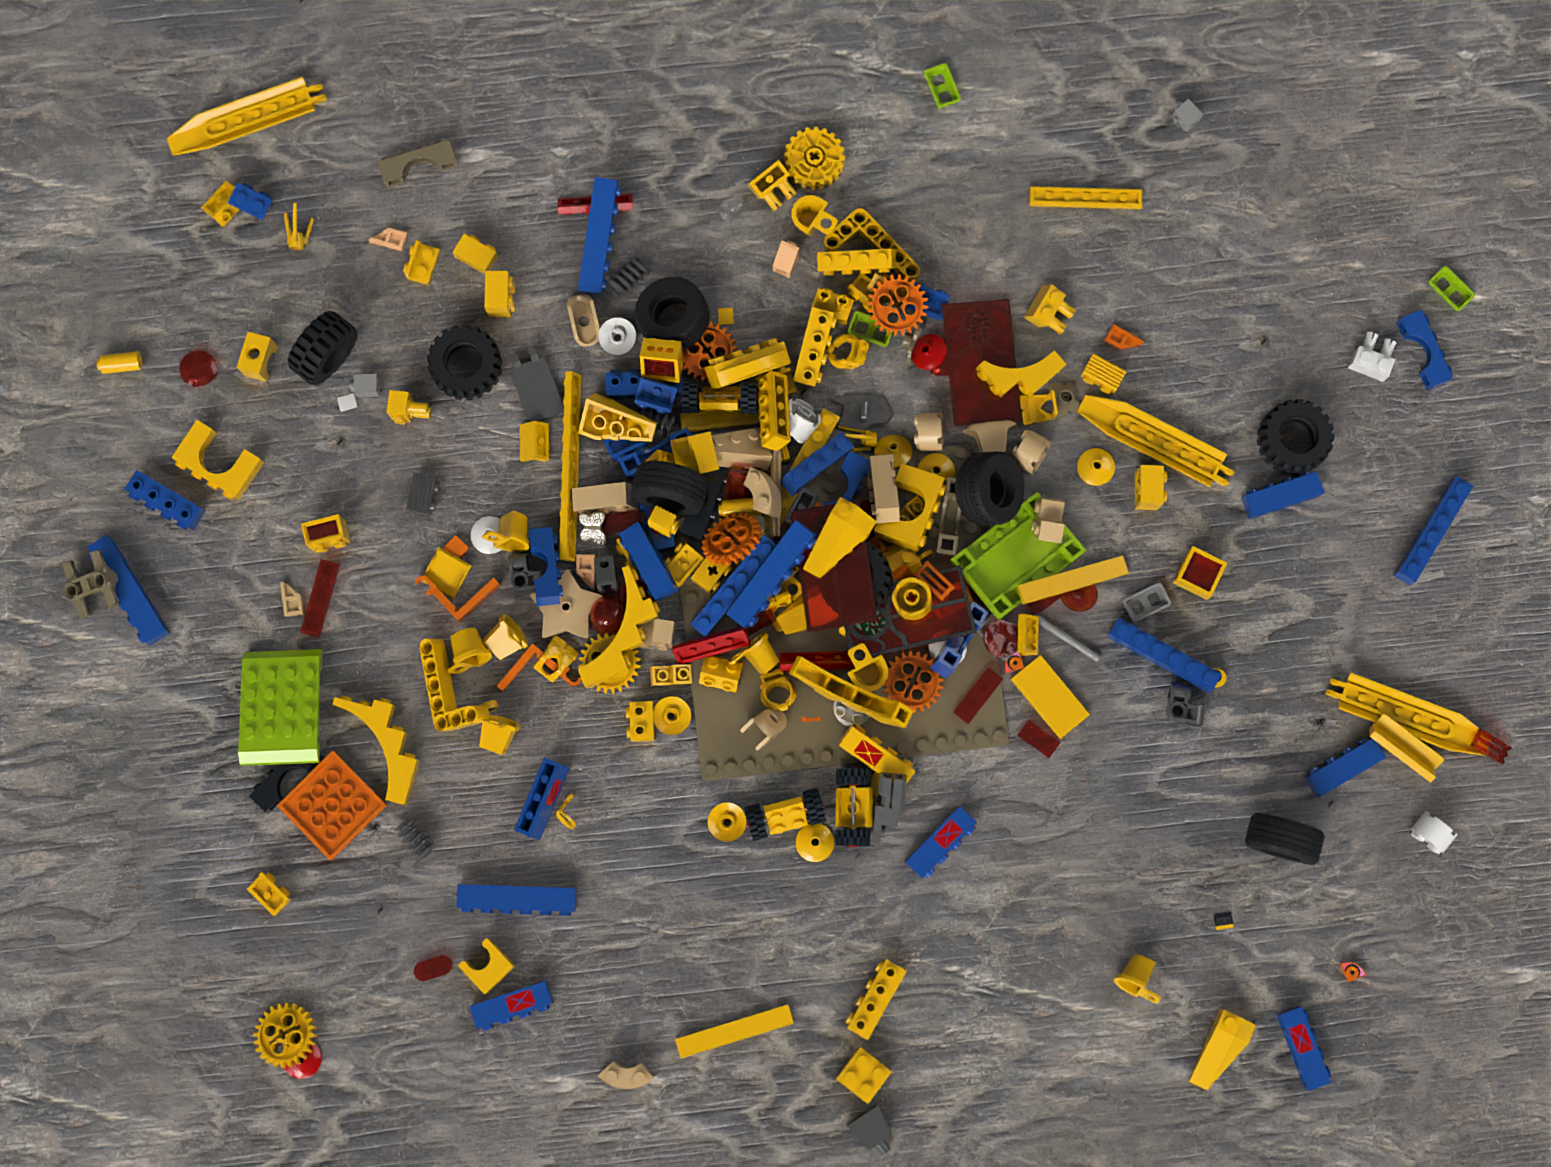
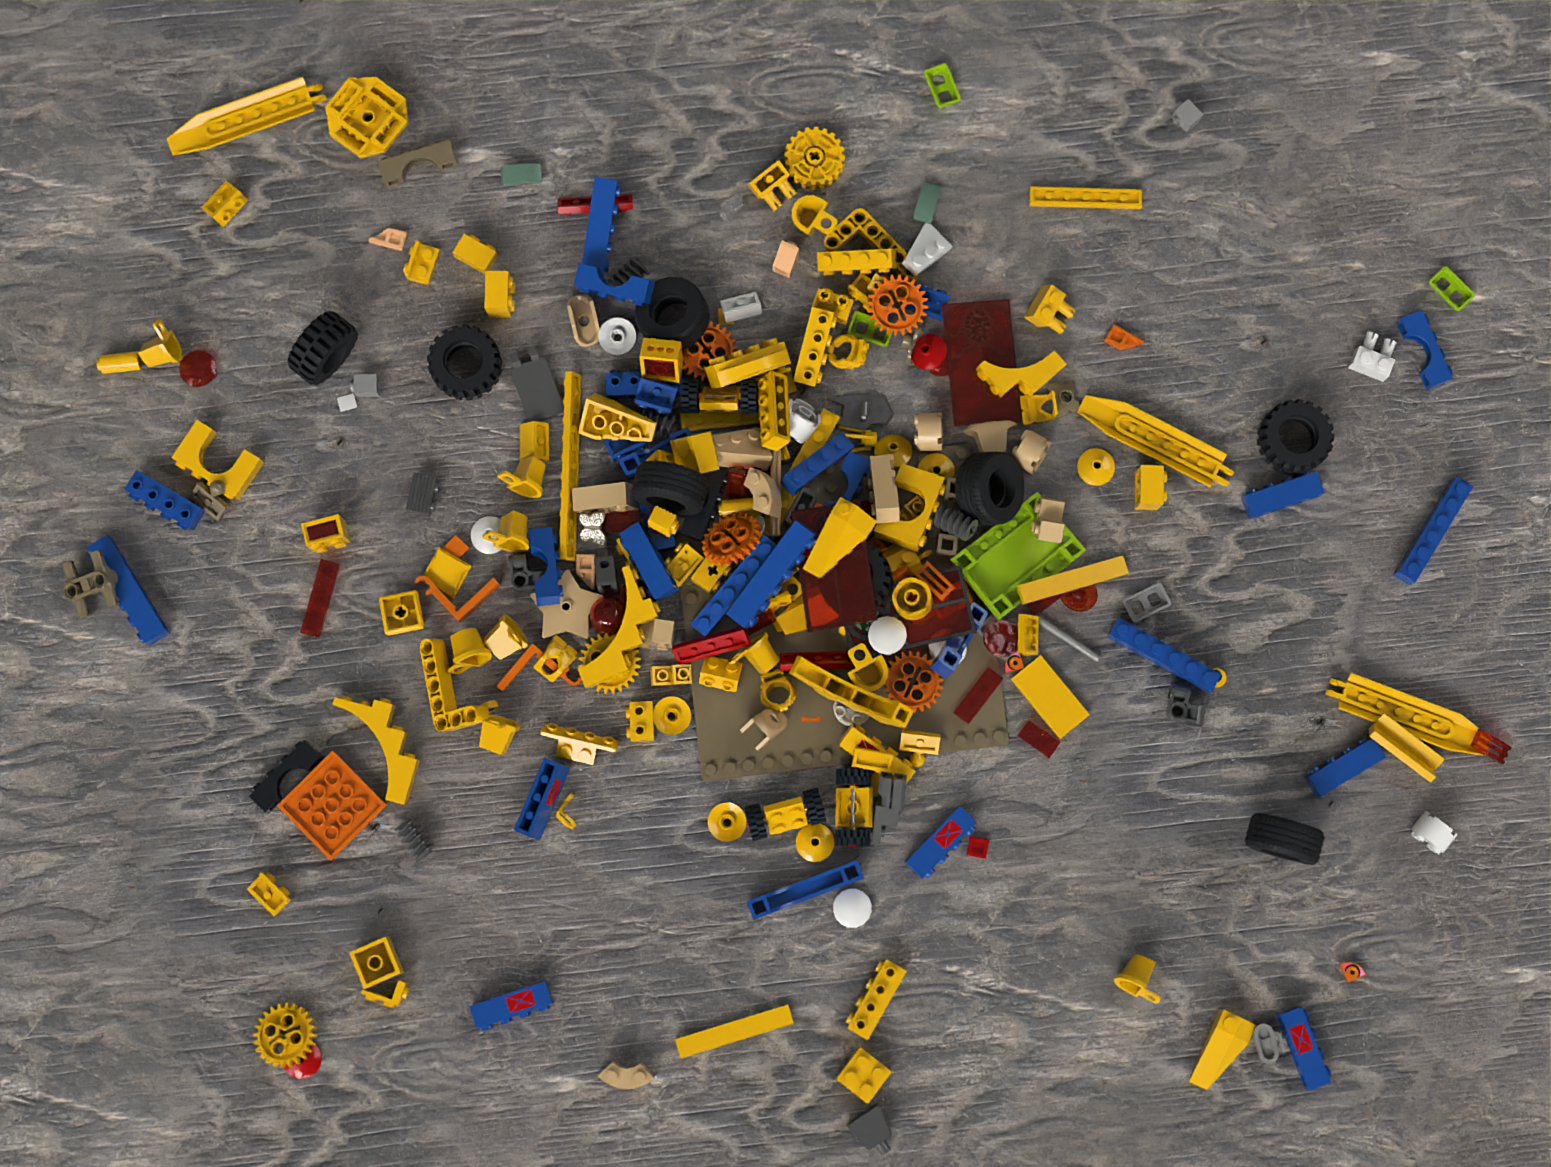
(162, 348): none -> yellow container
(209, 500): none -> dark tan plate
(250, 201): blue bracket -> none
(256, 367): yellow piece -> none
(280, 707): lime slope -> none
(291, 601): tan tile -> none
(295, 239): yellow plant -> none
(356, 102): none -> yellow piece
(376, 962): none -> yellow brick
(391, 605): none -> yellow brick
(400, 993): none -> yellow bracket
(403, 408): yellow brick -> none
(433, 968): clear red tile -> none
(496, 970): yellow piece -> none
(516, 898): blue brick -> none
(521, 173): none -> sand green slope
(526, 478): none -> yellow container
(577, 744): none -> yellow bracket
(635, 289): none -> blue arch
(741, 307): none -> white slope
(805, 889): none -> blue arch
(852, 908): none -> white dish
(872, 759): none -> yellow tile
(887, 635): none -> white dish
(919, 743): none -> yellow plate
(926, 203): none -> sand green slope
(926, 250): none -> white wing
(955, 524): none -> dark grey piece
(977, 847): none -> red tile
(1103, 374): yellow brick -> none
(1200, 573): piece -> none
(1223, 921): black sticker -> none
(1268, 1043): none -> light grey bracket

